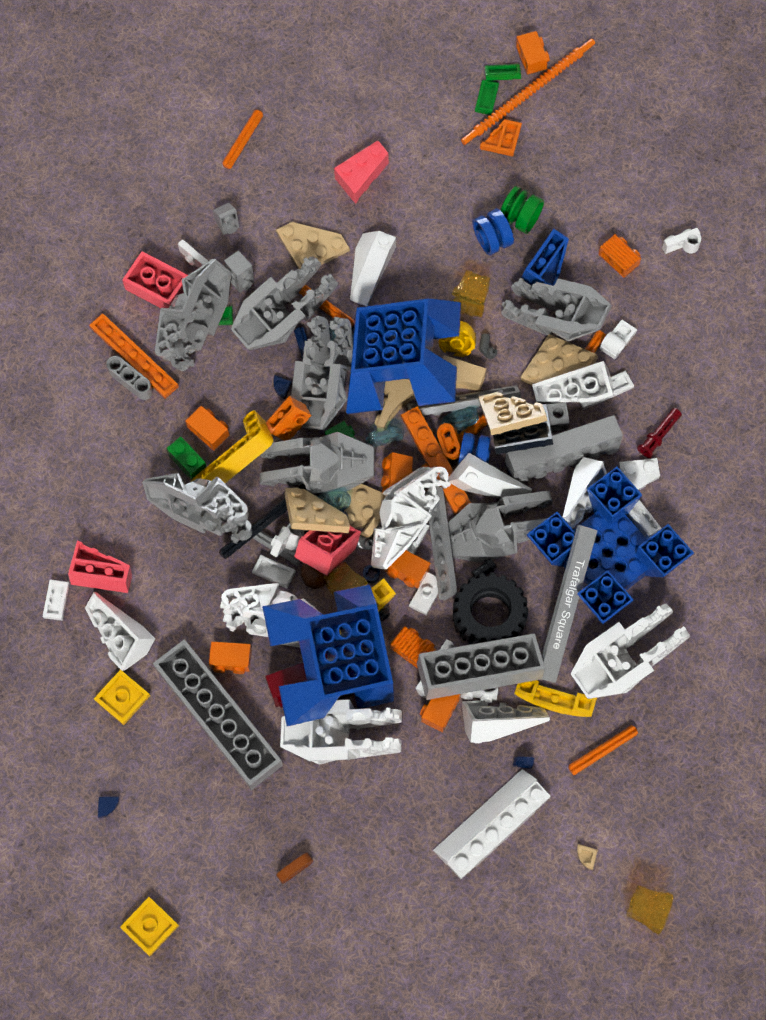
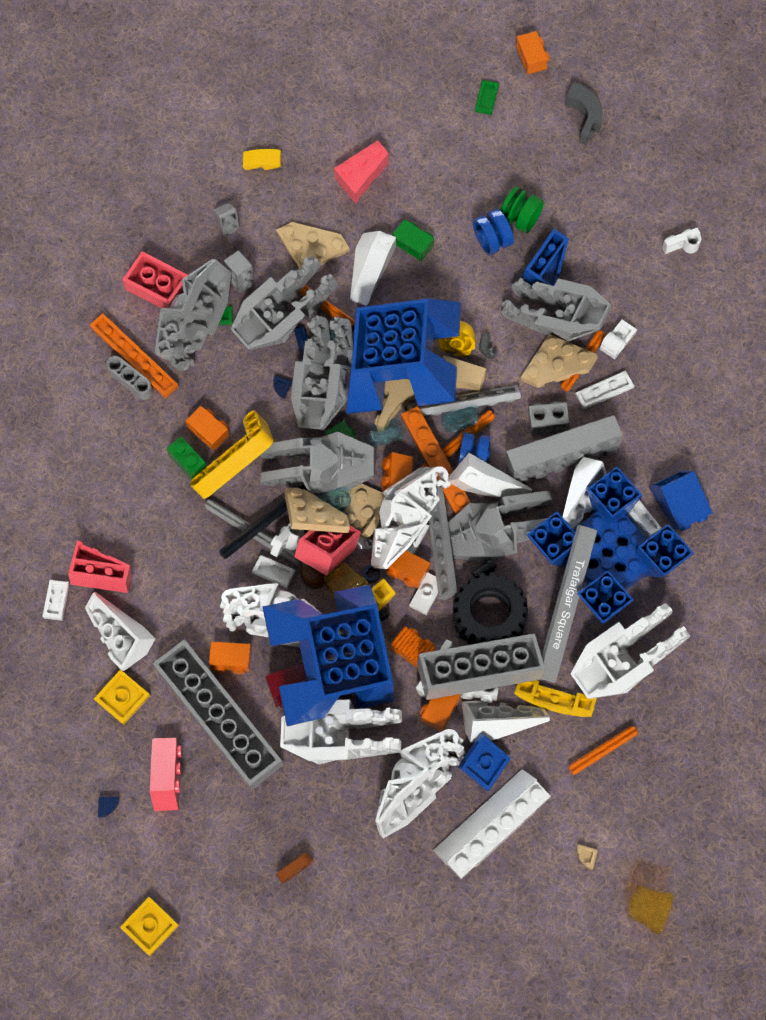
(165, 774): none -> coral wedge
(191, 254): white plate -> none
(200, 504): light grey connector -> none
(242, 139): orange axle -> none
(263, 158): none -> yellow slope
(288, 419): orange brick -> none
(413, 240): none -> green brick
(417, 780): none -> white connector
(450, 442): orange plate -> none
(472, 293): clear yellow piece -> none
(484, 762): none -> blue plate
(502, 72): green tile -> none
(503, 139): orange wing -> none
(509, 413): tan plate -> none
(524, 438): black plate -> none
(526, 763): dark blue tile -> none
(576, 54): orange hose -> none
(582, 385): white wedge -> none
(587, 103): none -> dark grey arch
(620, 255): orange brick -> none
(640, 471): white wing -> none
(655, 438): dark red pin -> none
(682, 499): none -> blue slope

